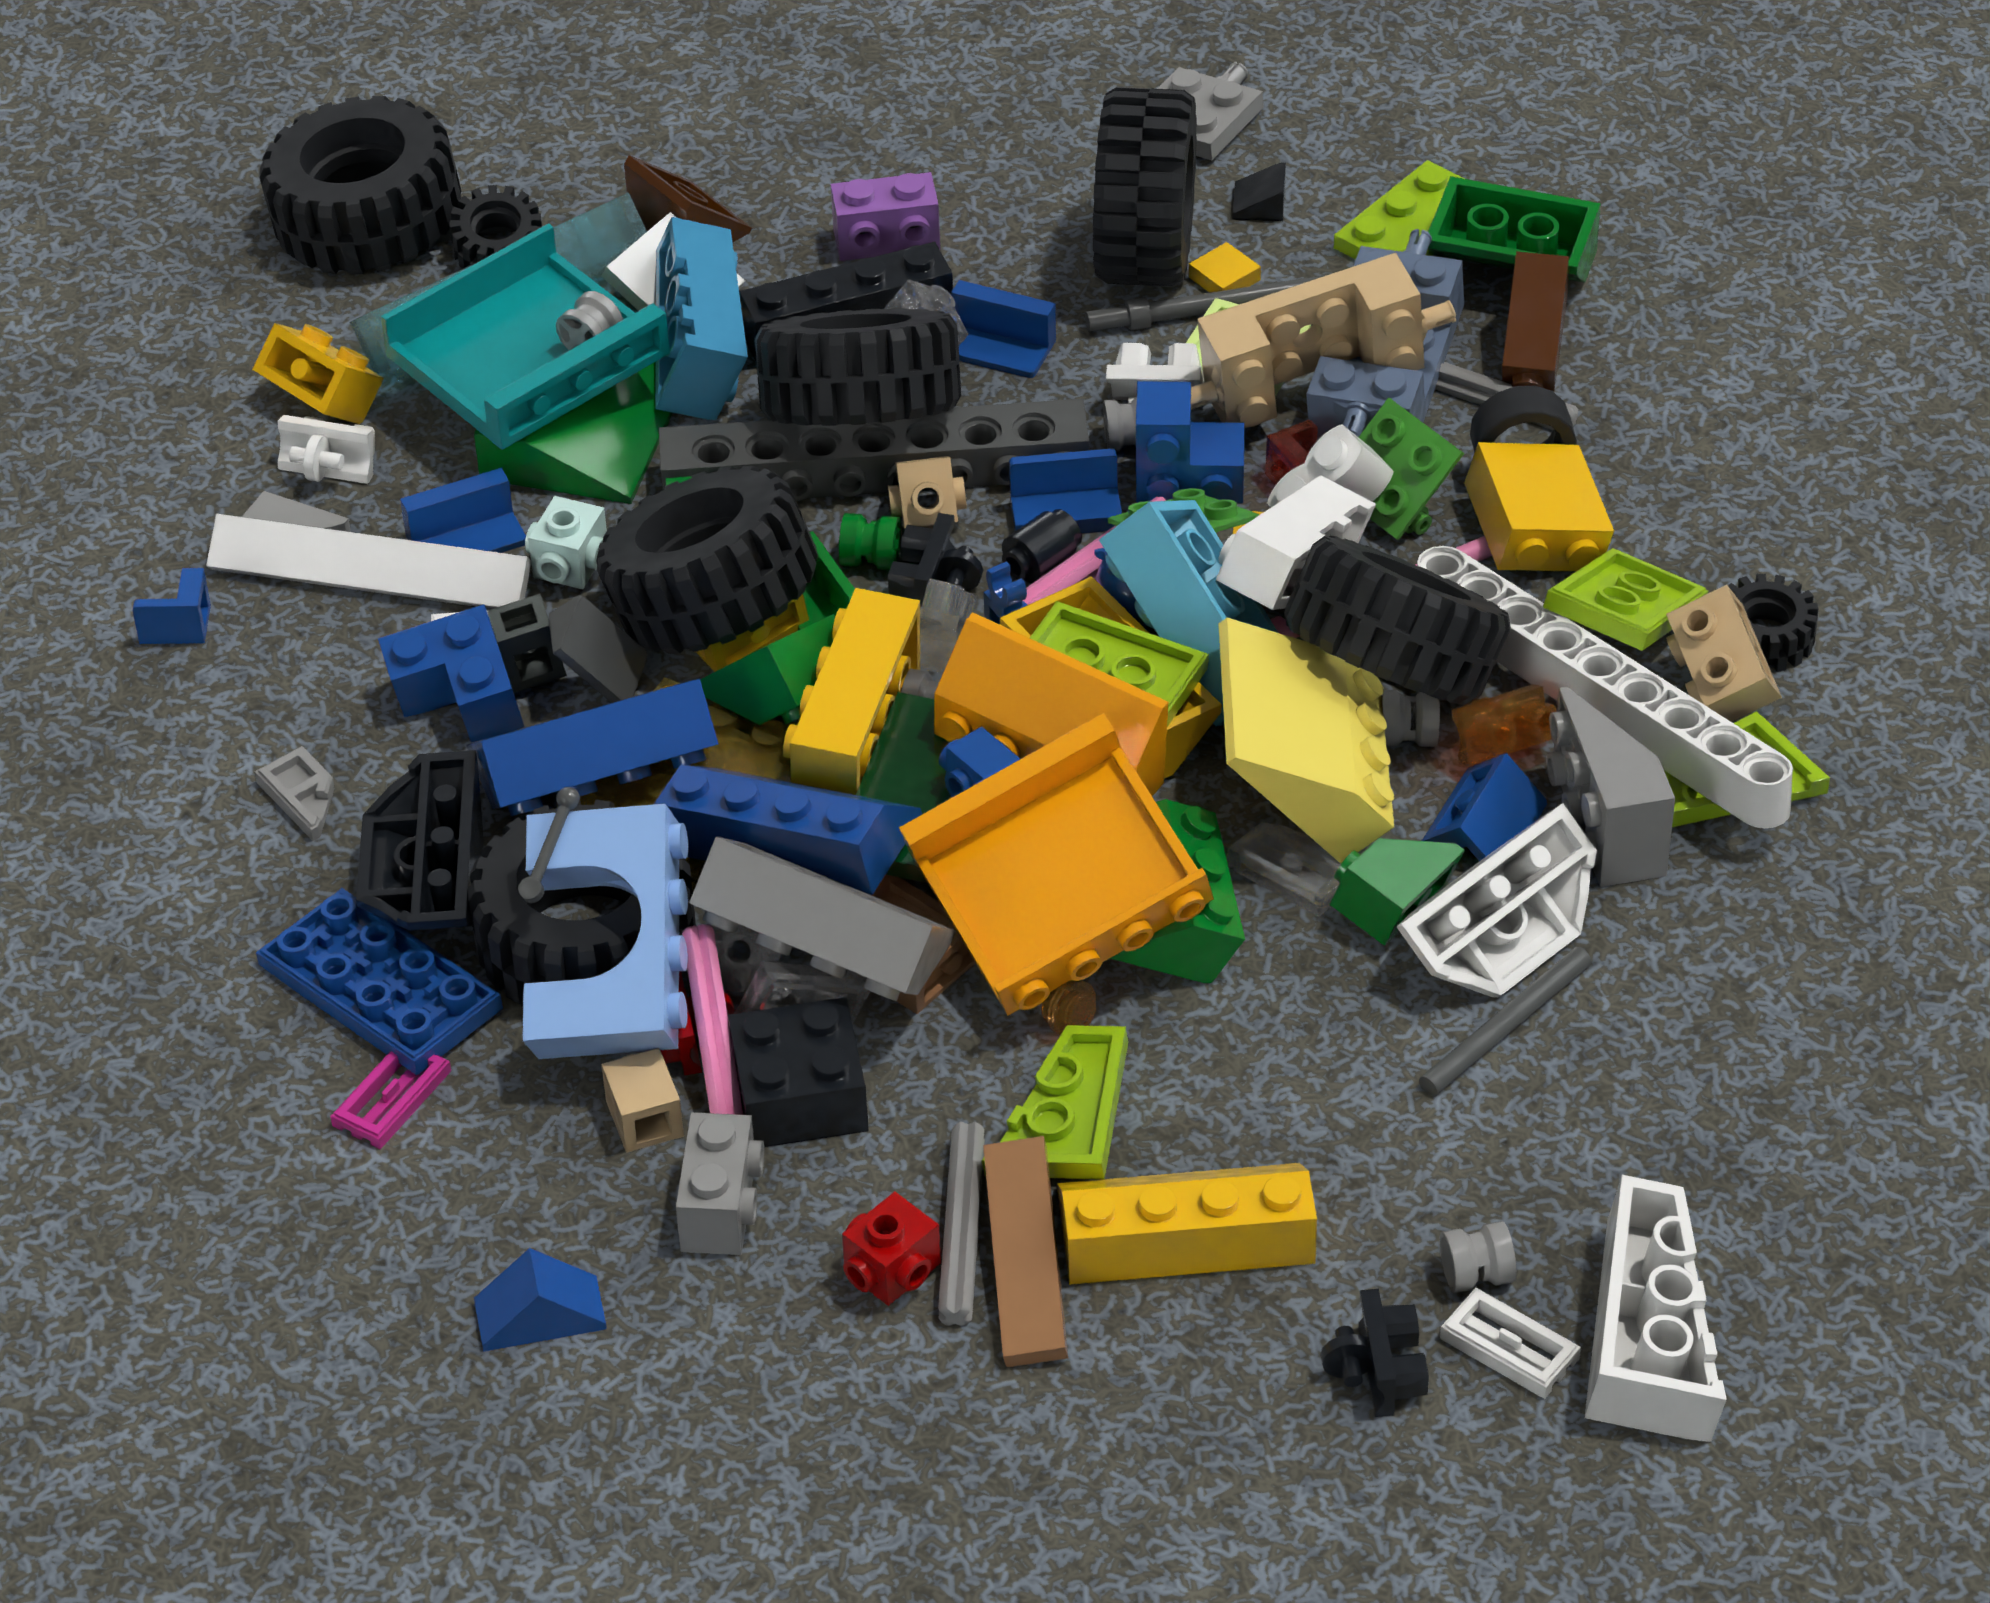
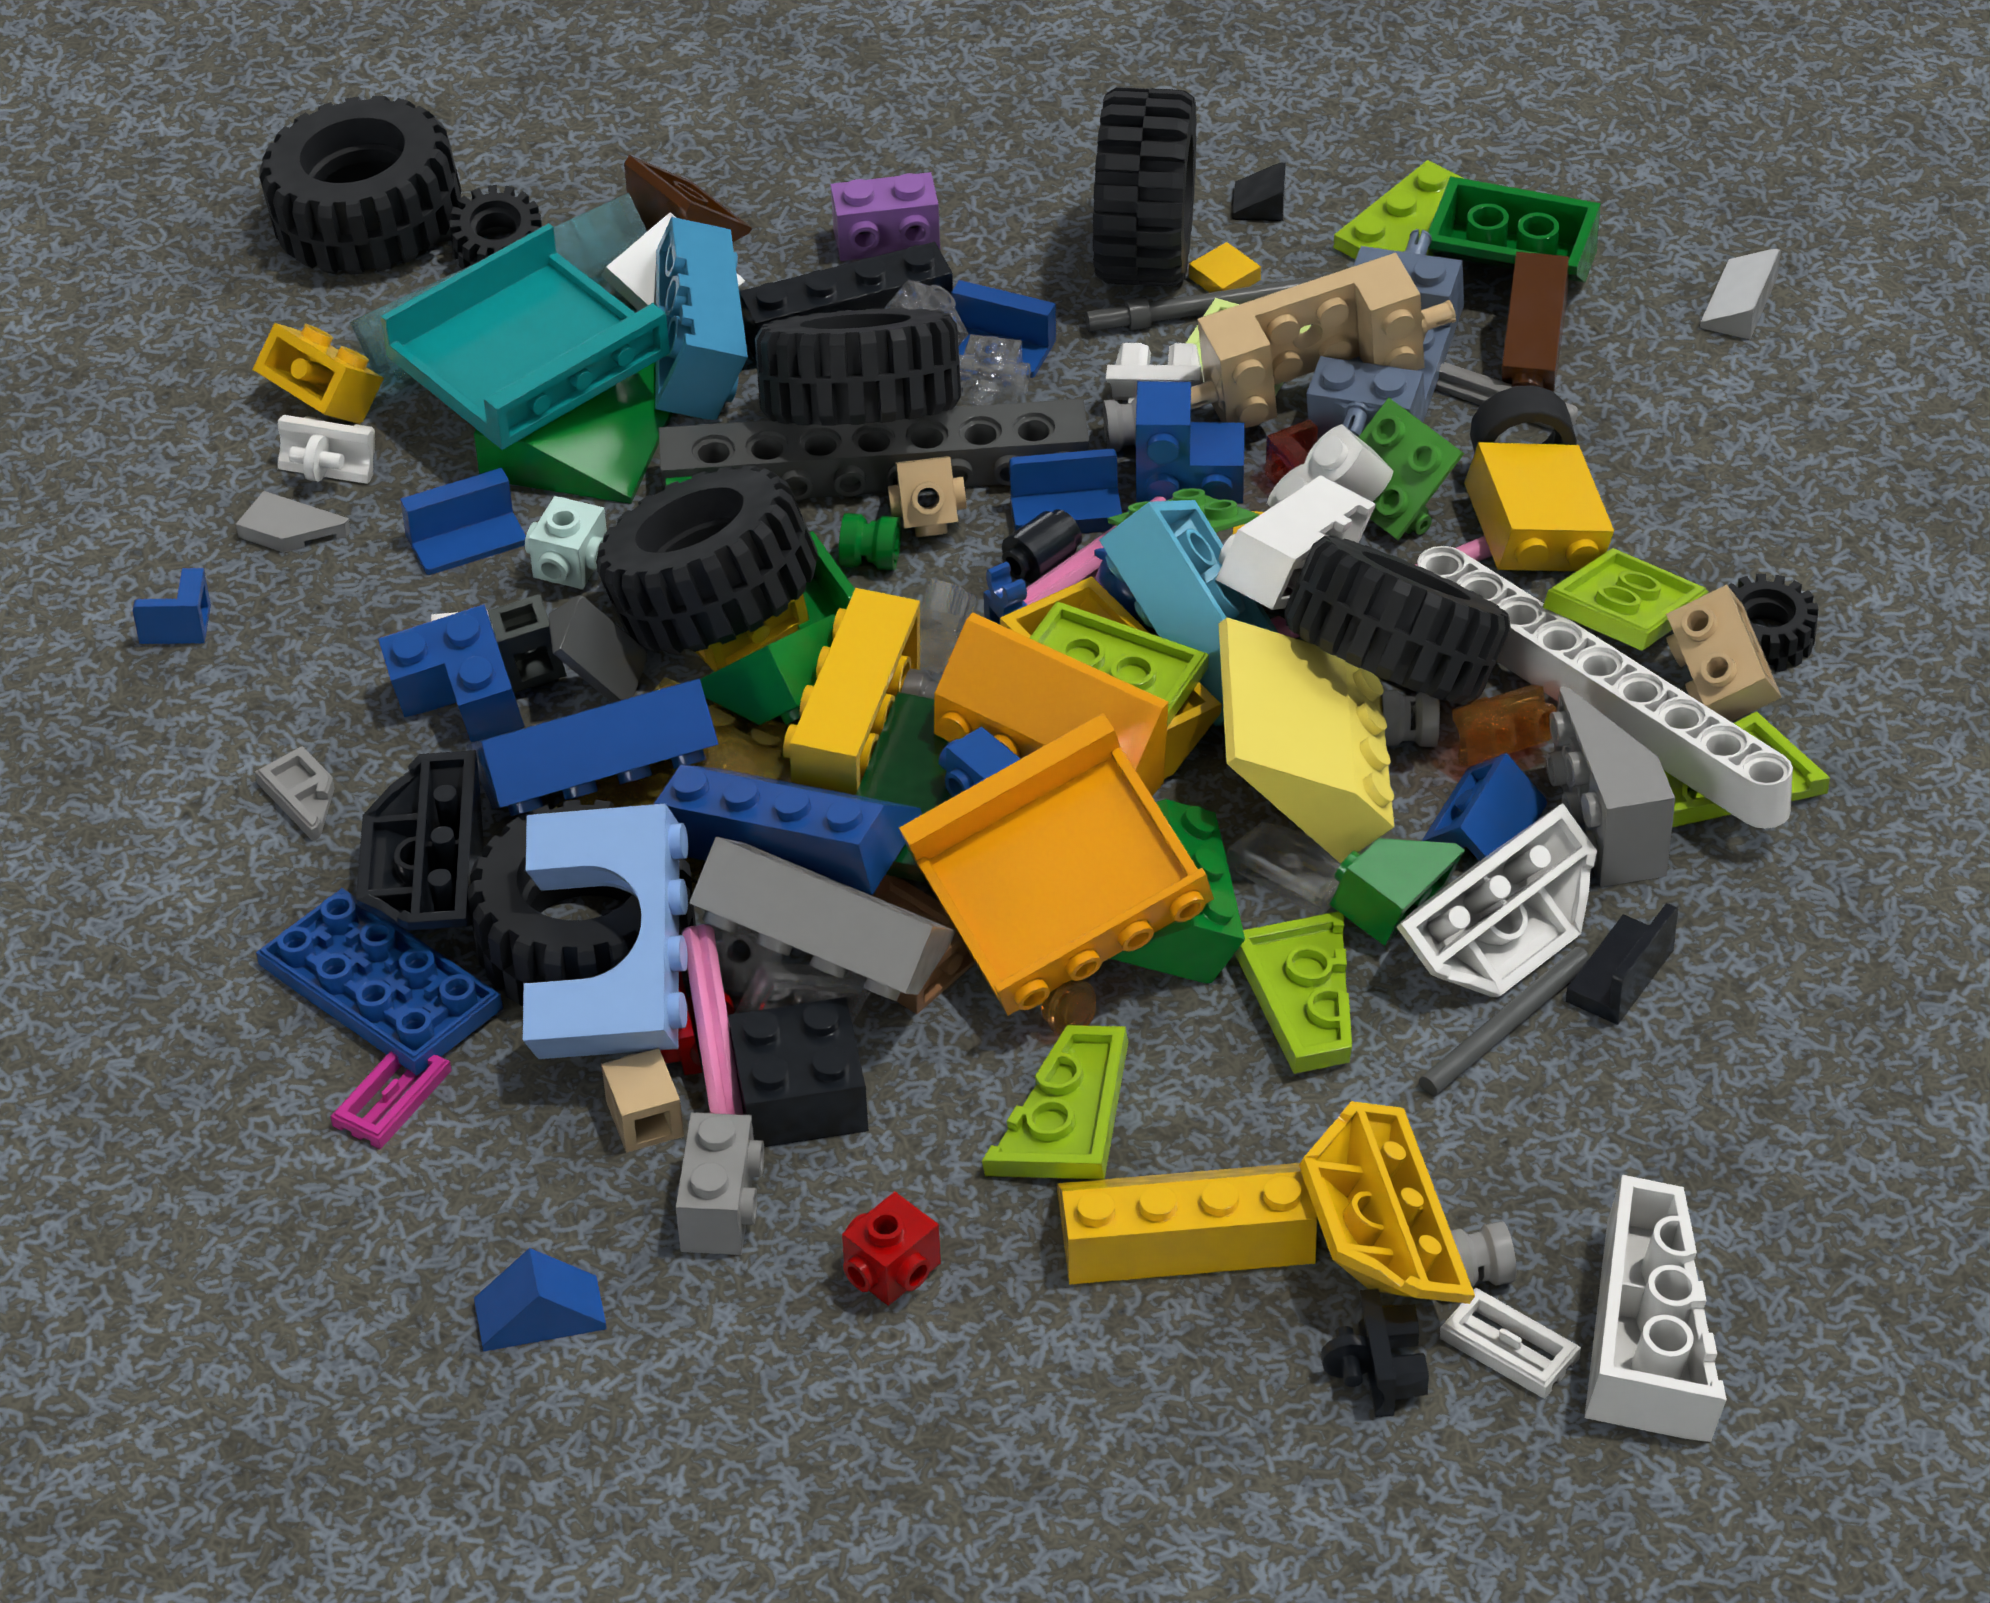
(367, 562): white tile -> none
(531, 887): dark grey hinge -> none
(590, 316): light grey wheel -> none
(937, 561): black hips -> none
(961, 1224): light grey axle -> none
(994, 367): none -> clear brick
(1025, 1252): medium nougat tile -> none
(1221, 105): light grey plate -> none
(1302, 988): none -> lime wing
(1383, 1207): none -> yellow wedge
(1624, 965): none -> black panel
(1742, 294): none -> light grey slope

